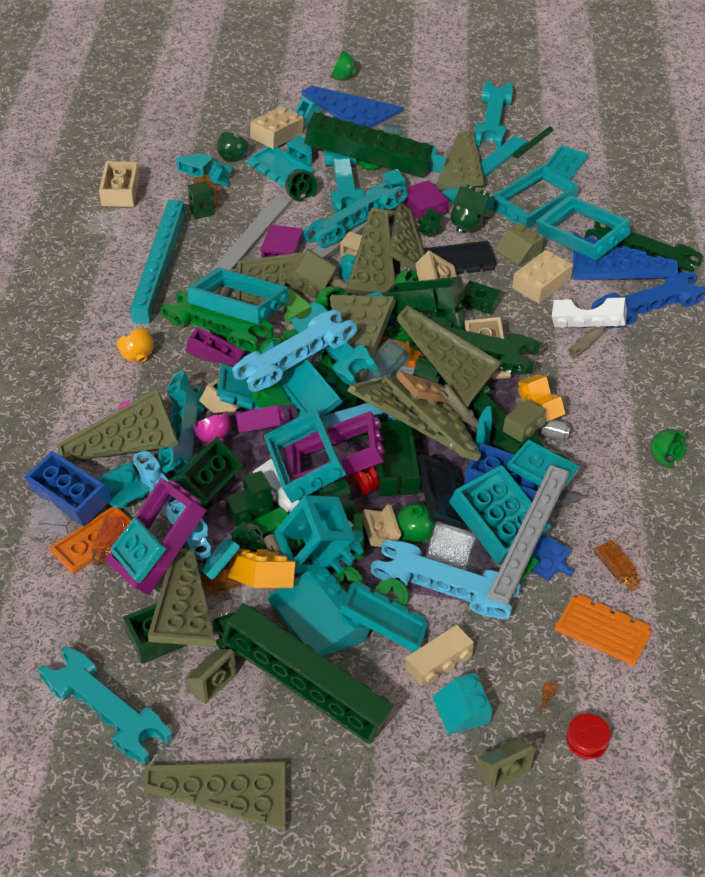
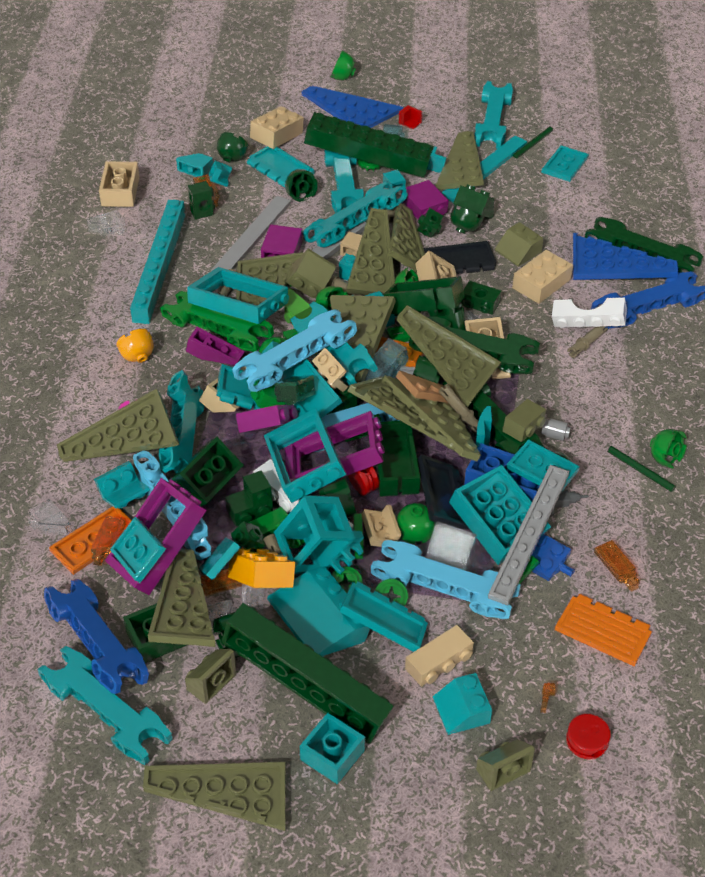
(68, 488): blue brick -> none
(110, 657): none -> blue piece
(213, 426): dark pink cylinder -> none
(294, 389): none -> clear green brick
(300, 150): teal slope -> none
(306, 109): teal slope -> none
(330, 368): none -> tan bracket
(332, 748): none -> teal brick
(410, 117): none -> red panel
(518, 215): teal door -> none
(538, 391): light orange brick -> none
(571, 204): teal door -> none
(642, 469): none -> dark green bar

